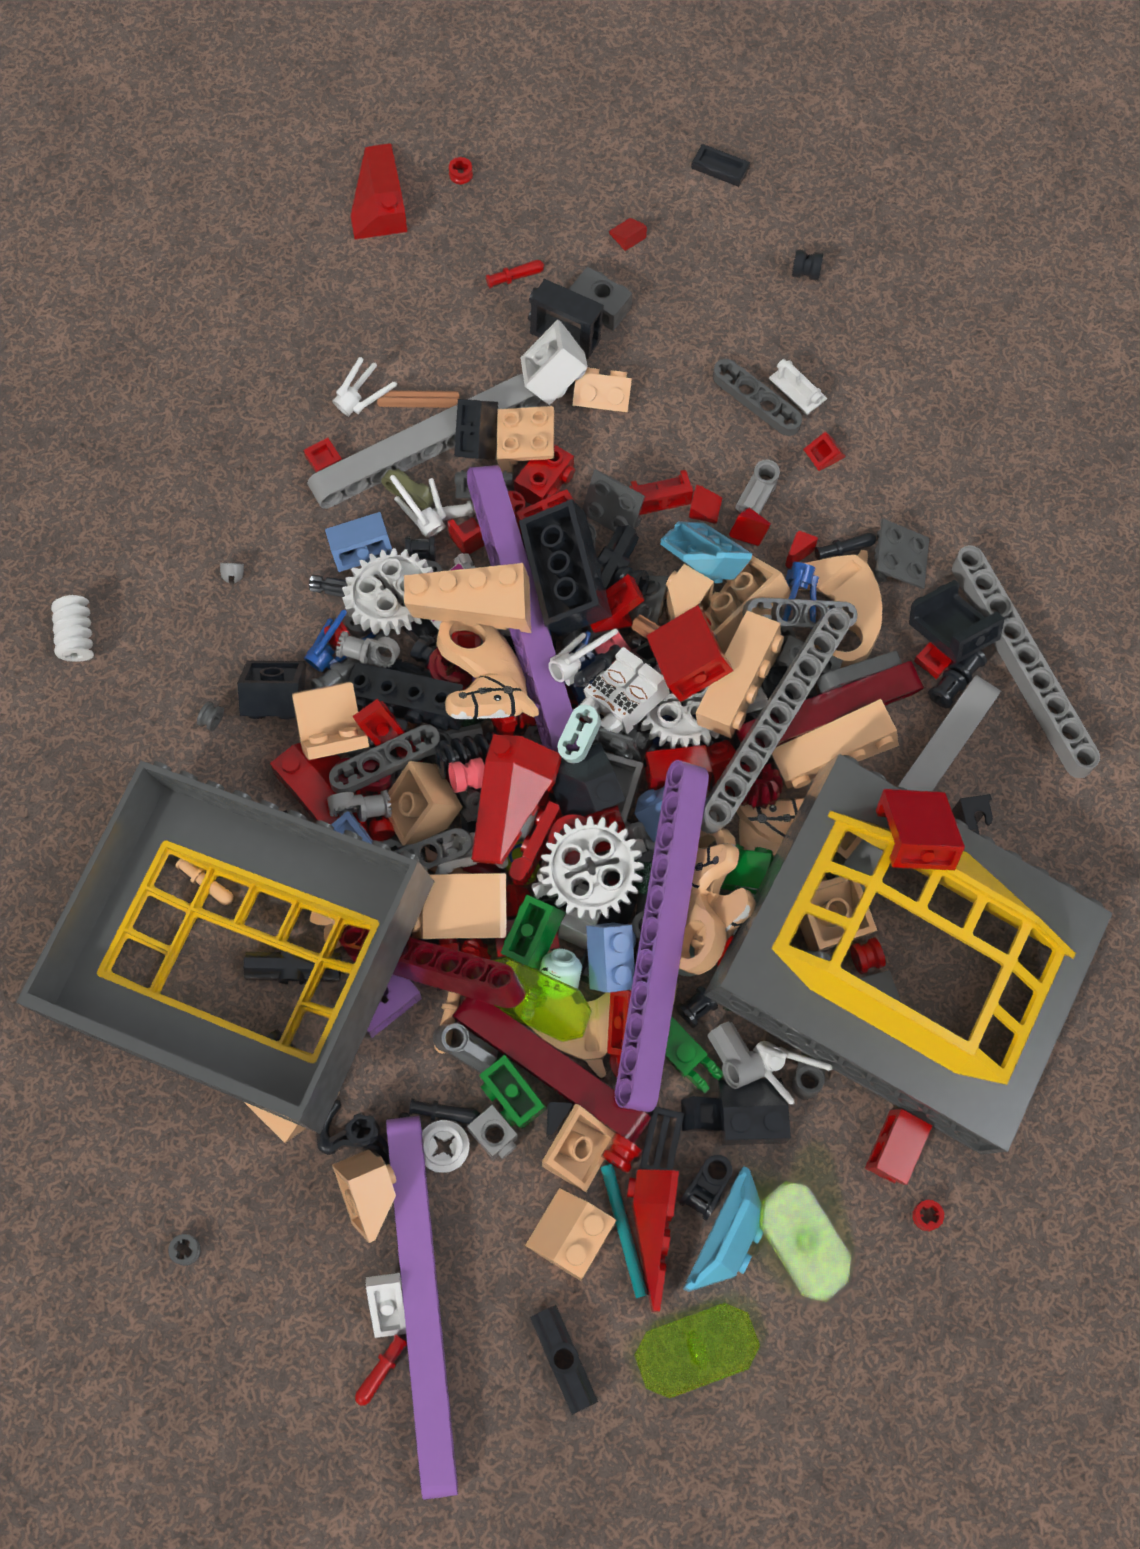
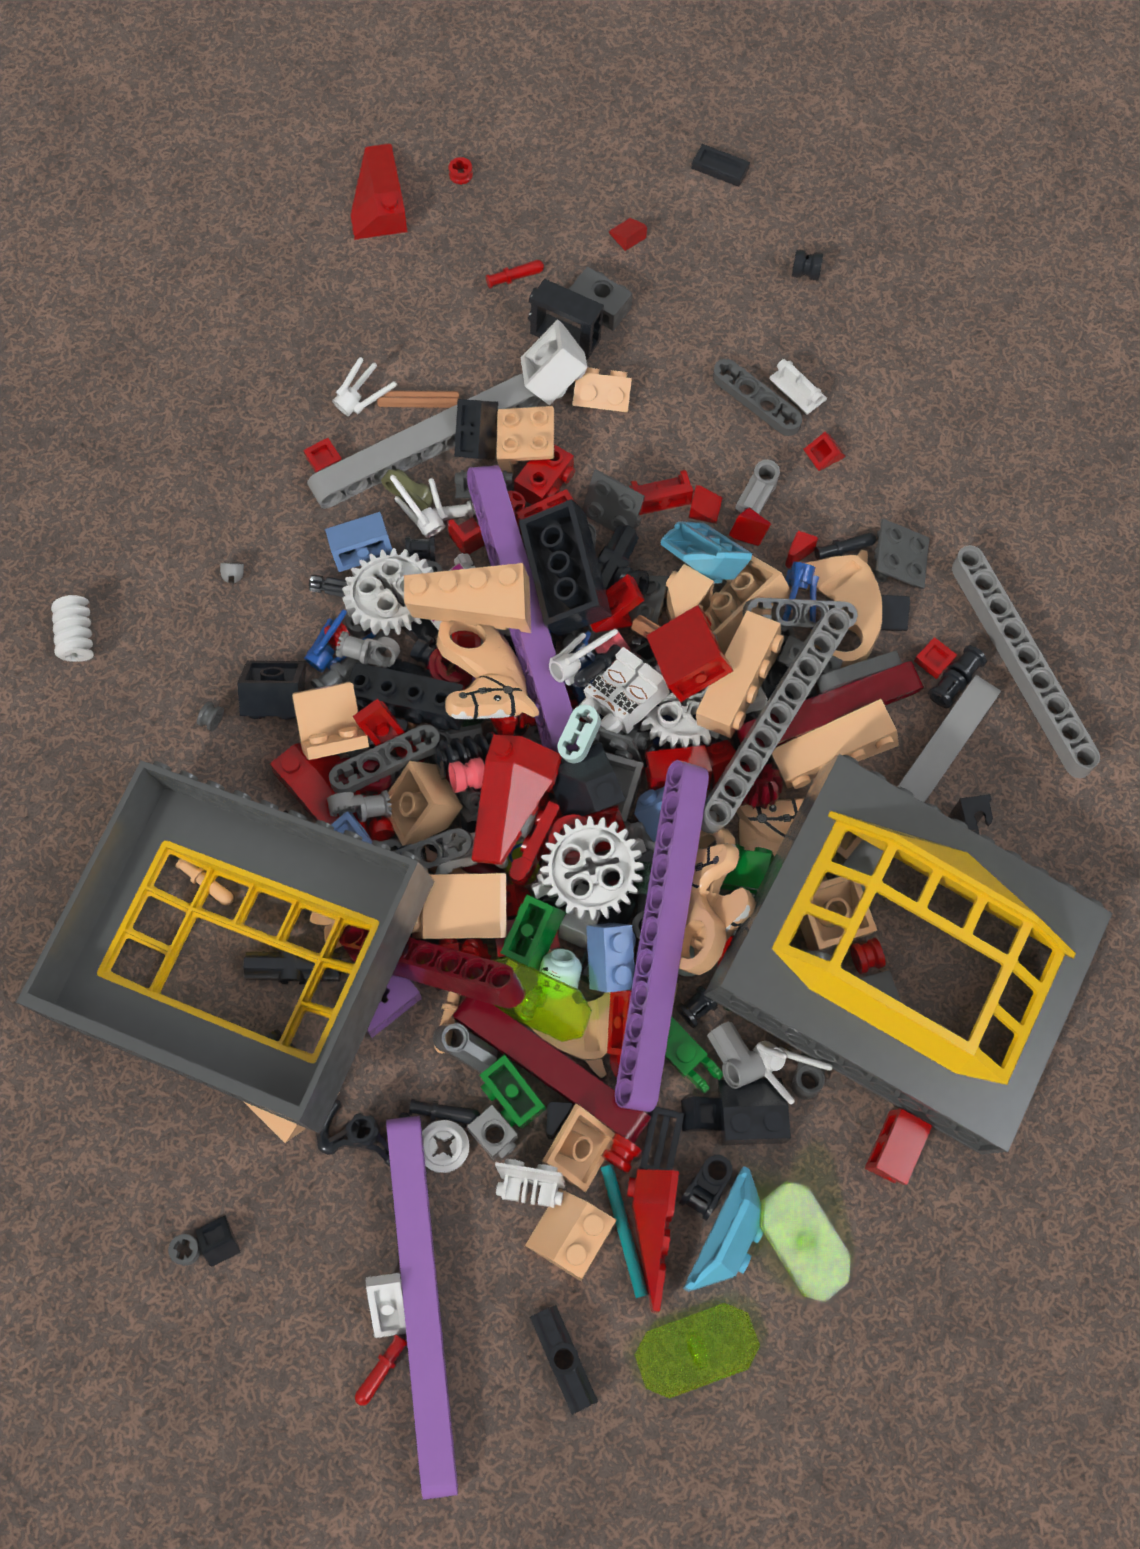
(217, 1241): none -> black slope
(366, 1191): light nougat slope -> none
(545, 1176): none -> white hinge
(895, 612): none -> black slope
(921, 829): red panel -> none
(929, 1226): red bush -> none
(954, 623): black panel -> none

